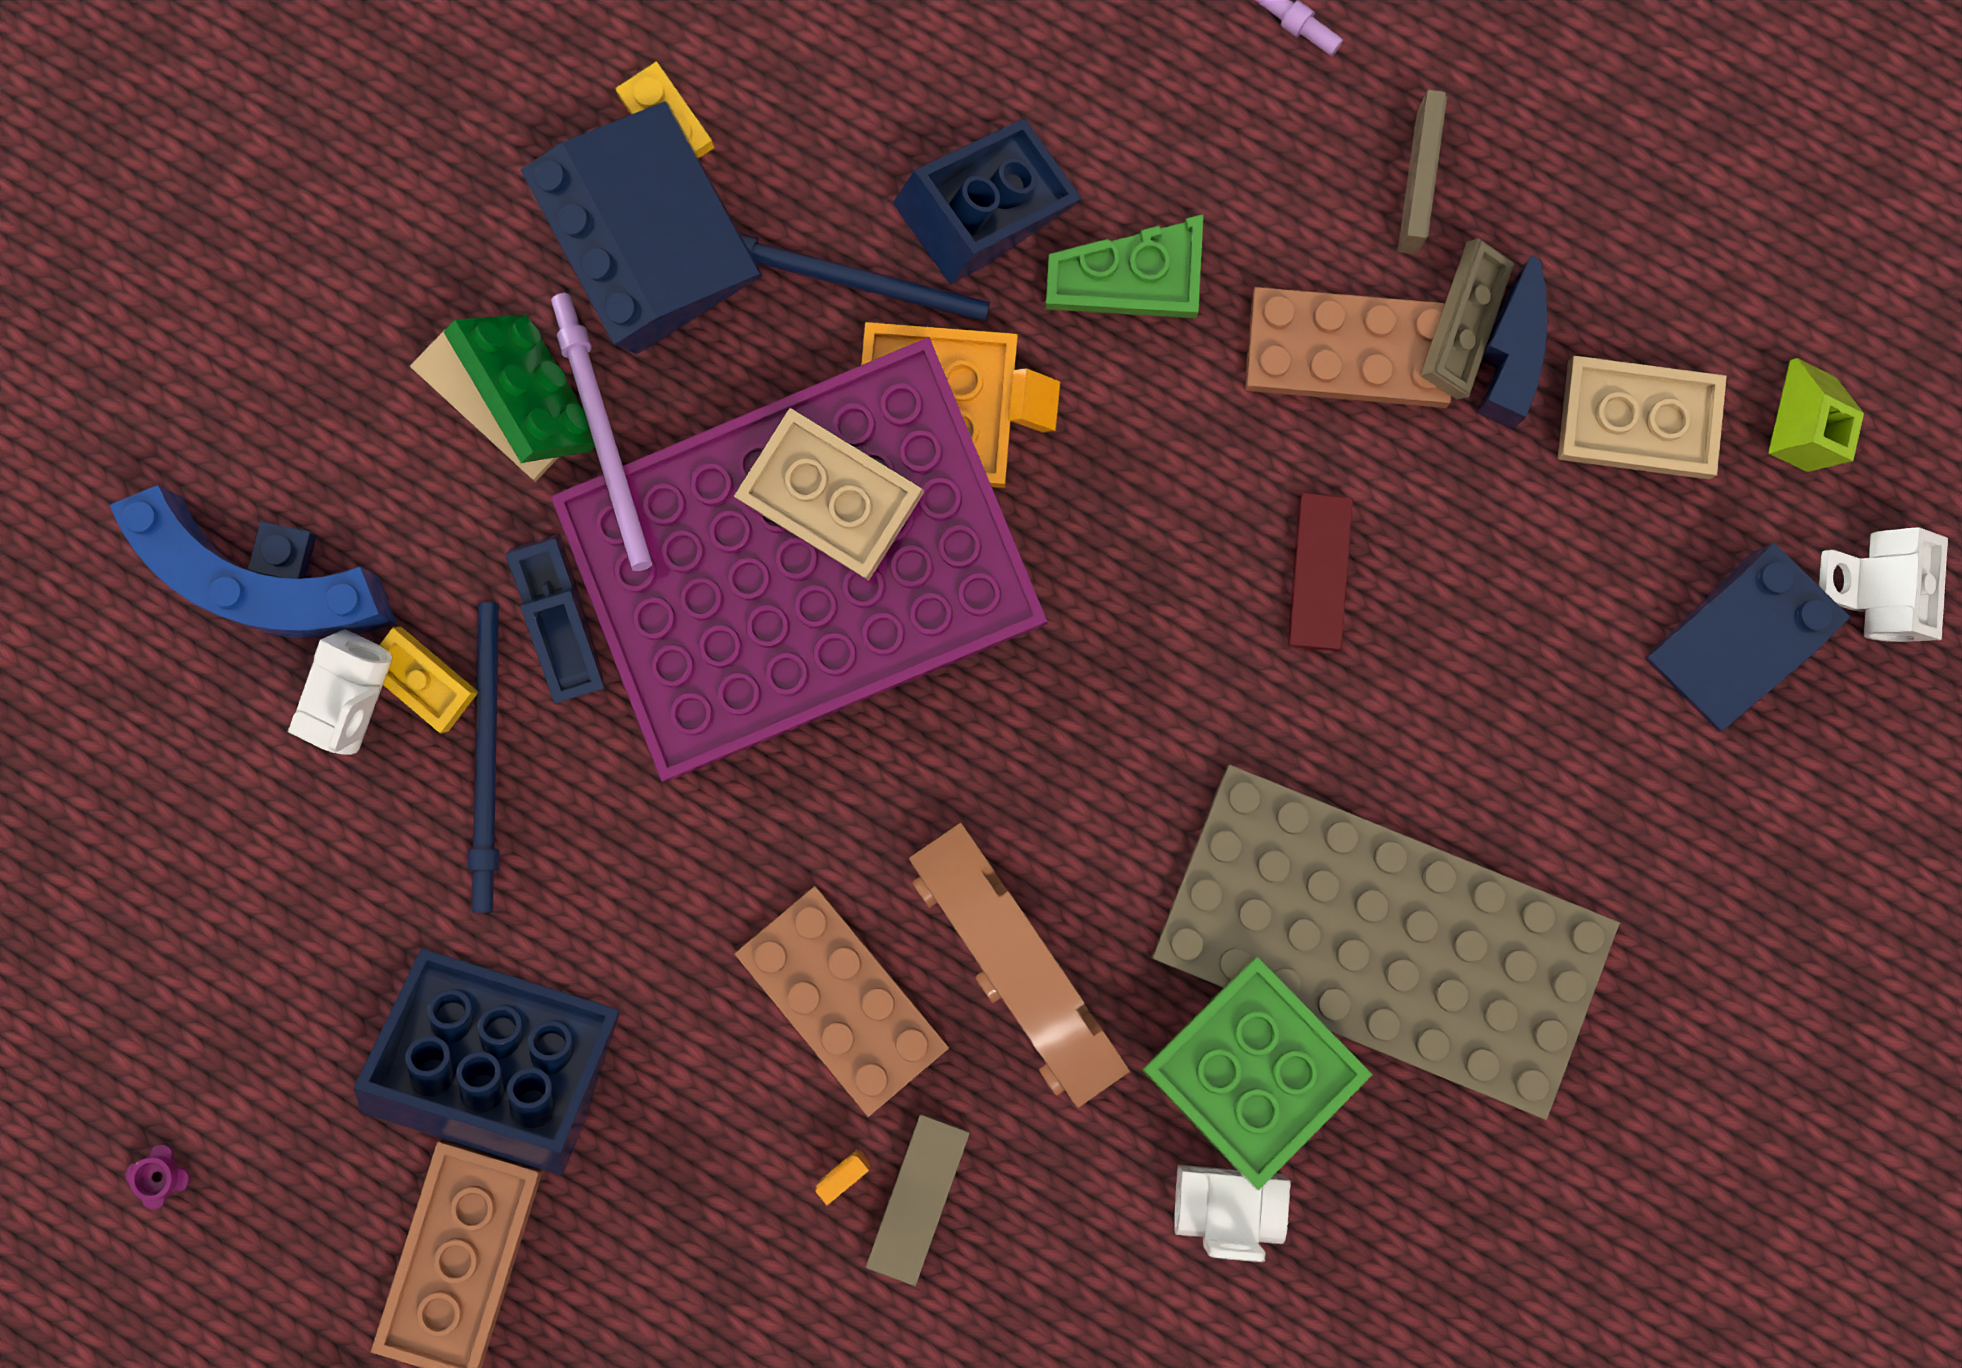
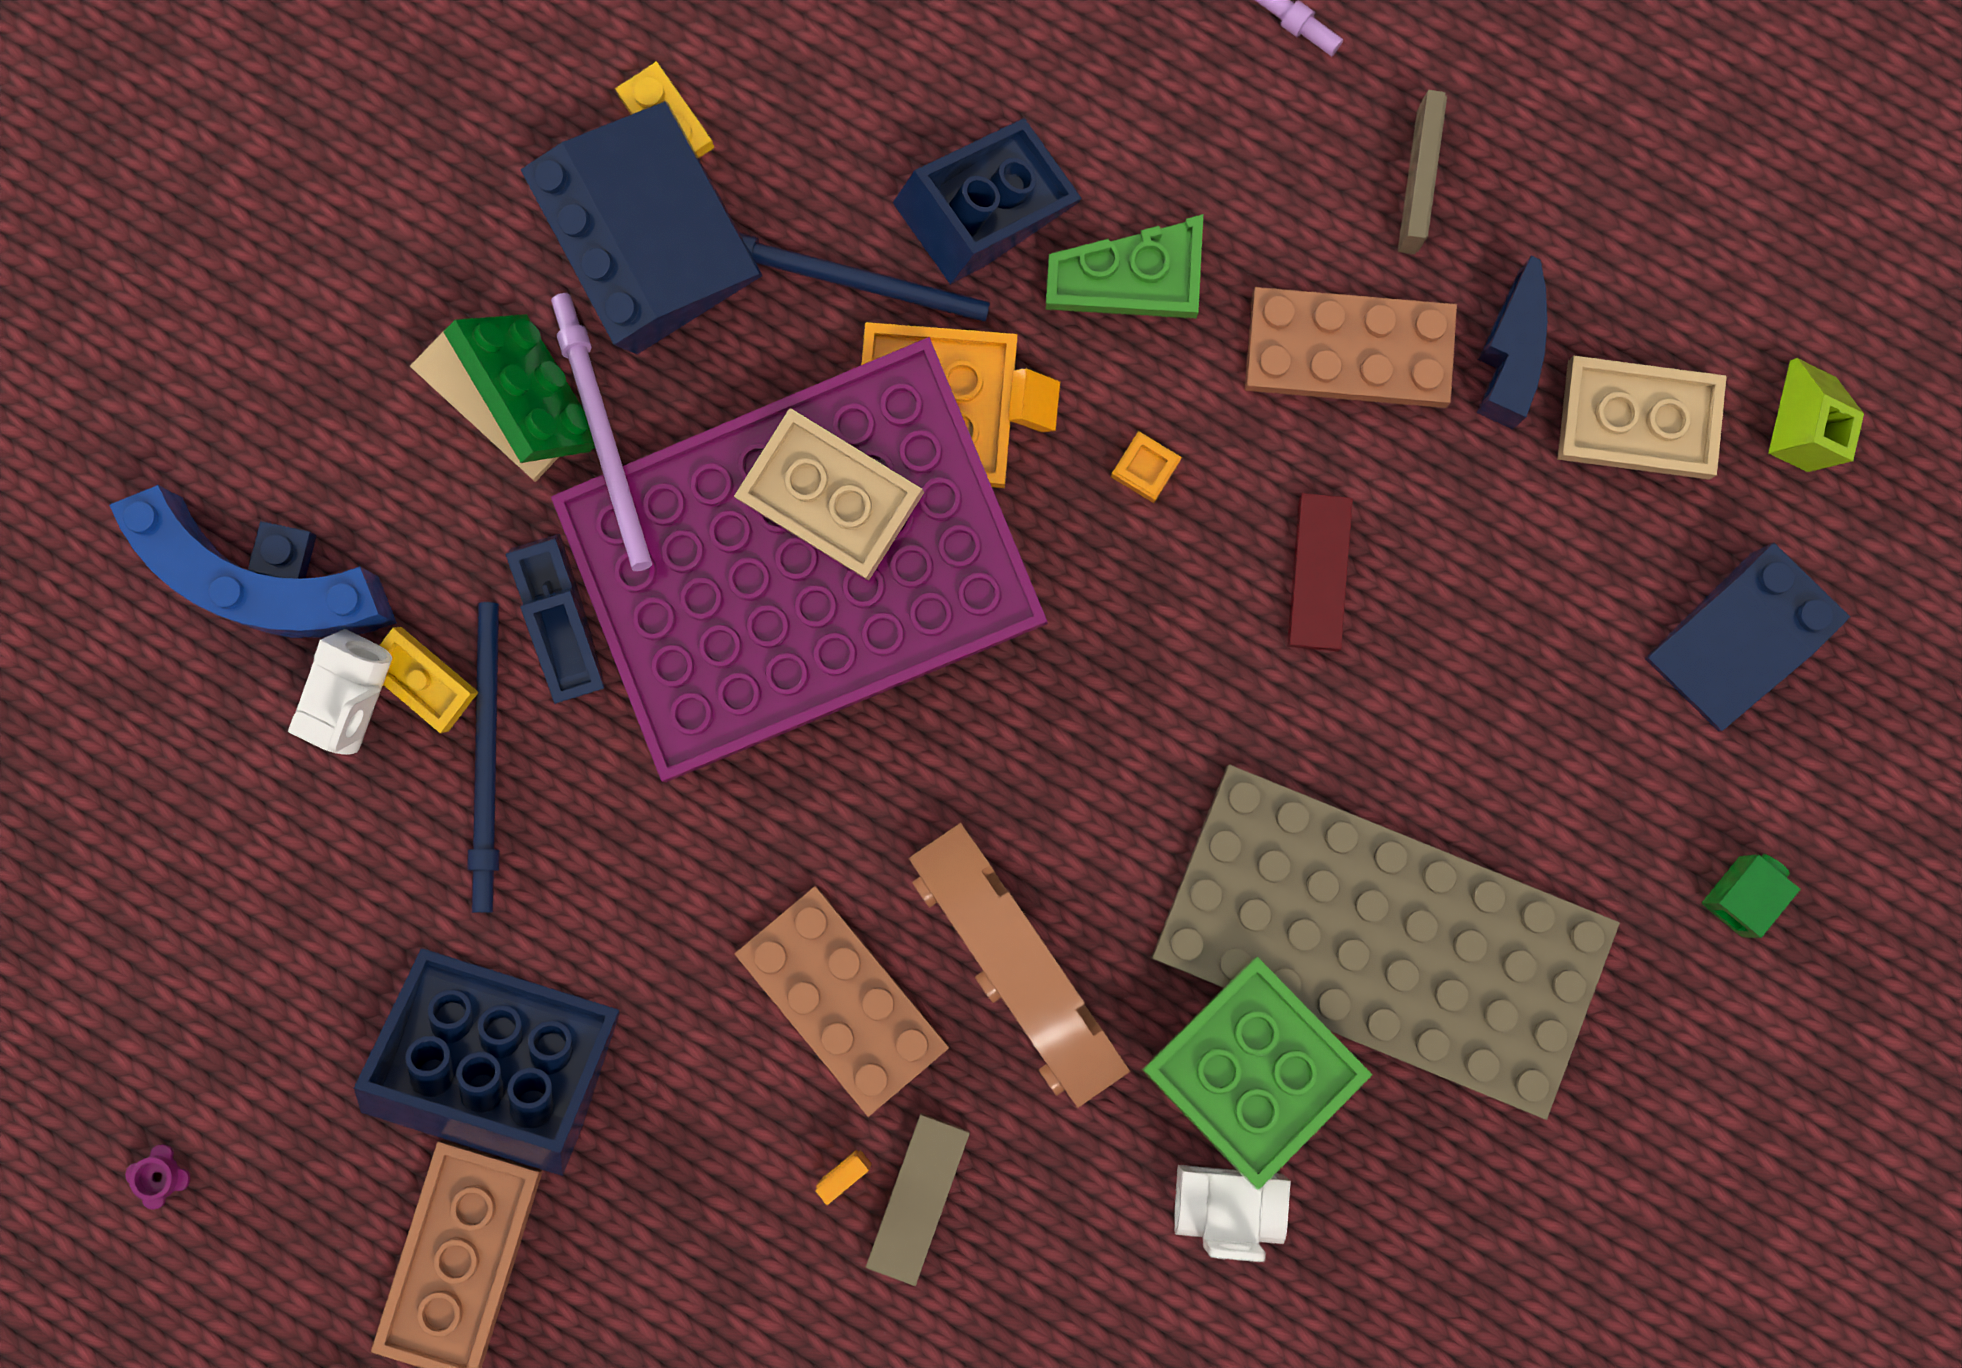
(1146, 467): none -> light orange tile
(1467, 319): dark tan tile -> none
(1751, 895): none -> green brick
(1896, 586): white piece -> none

